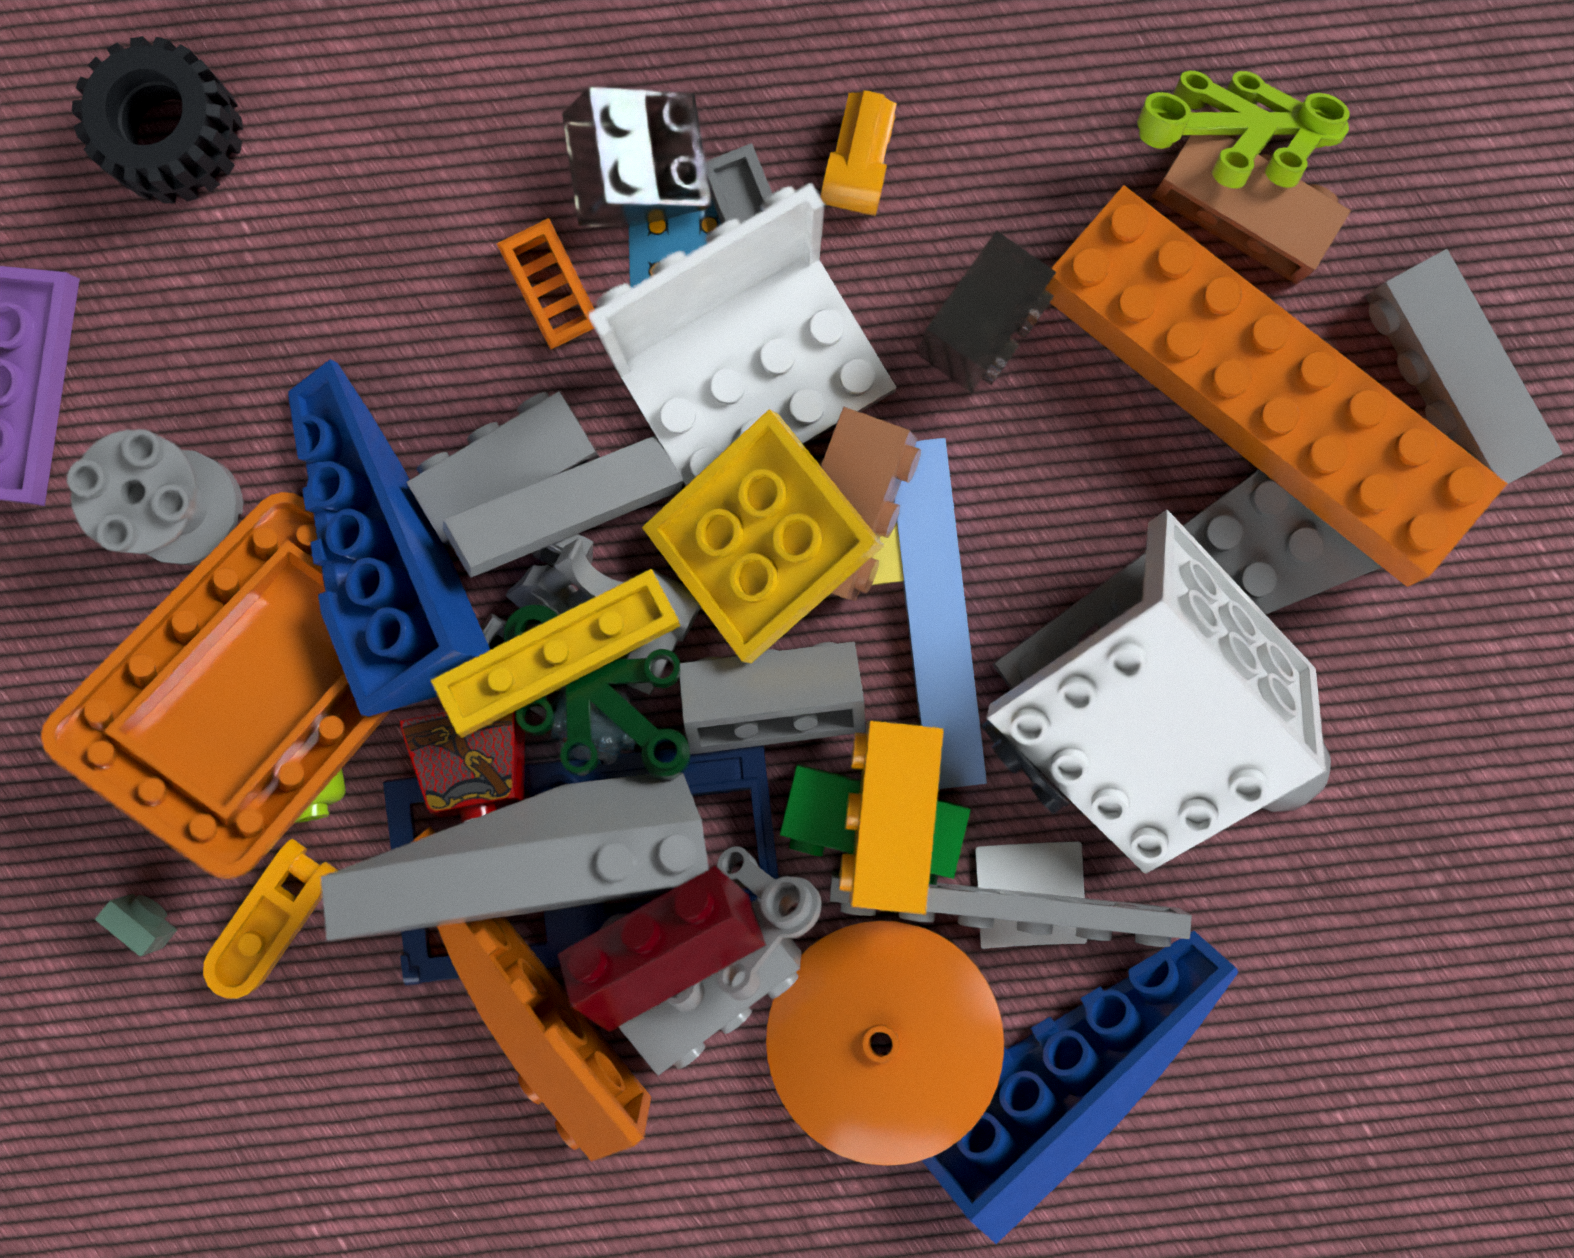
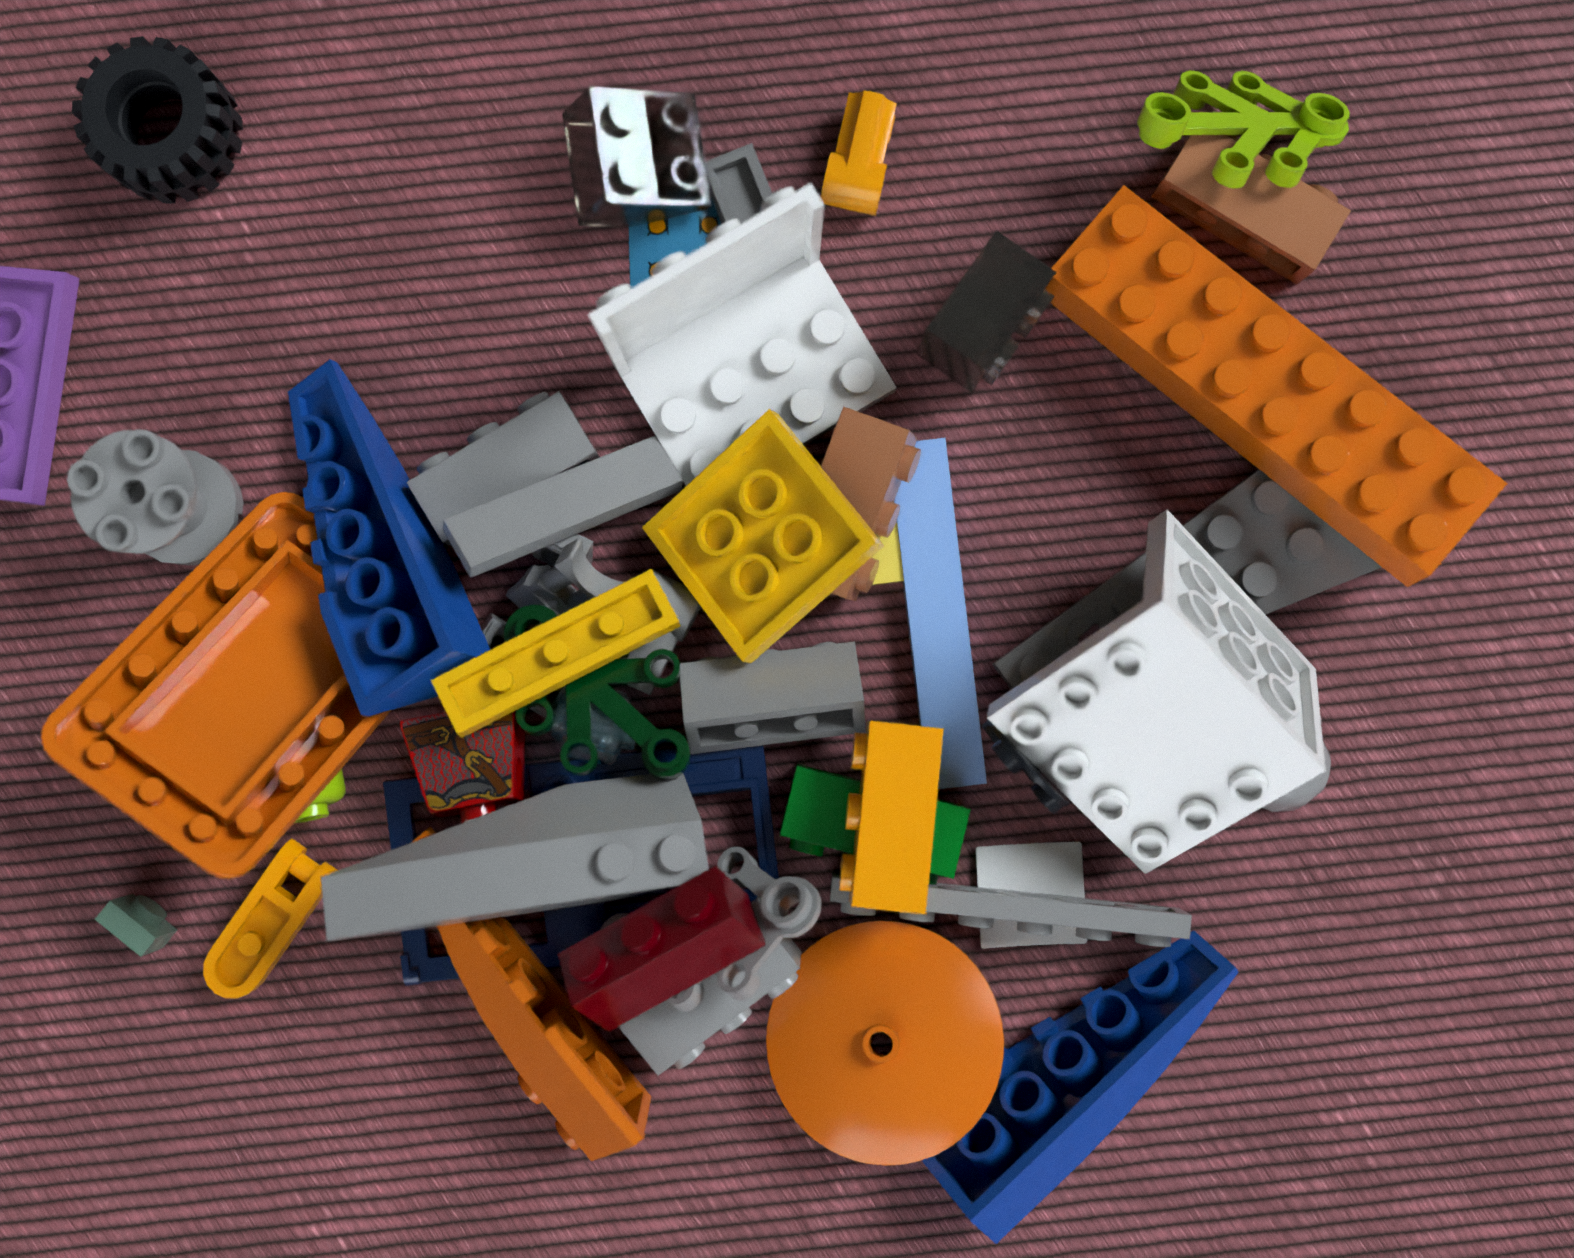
(526, 240): orange slope -> none
(1461, 368): light grey brick -> none

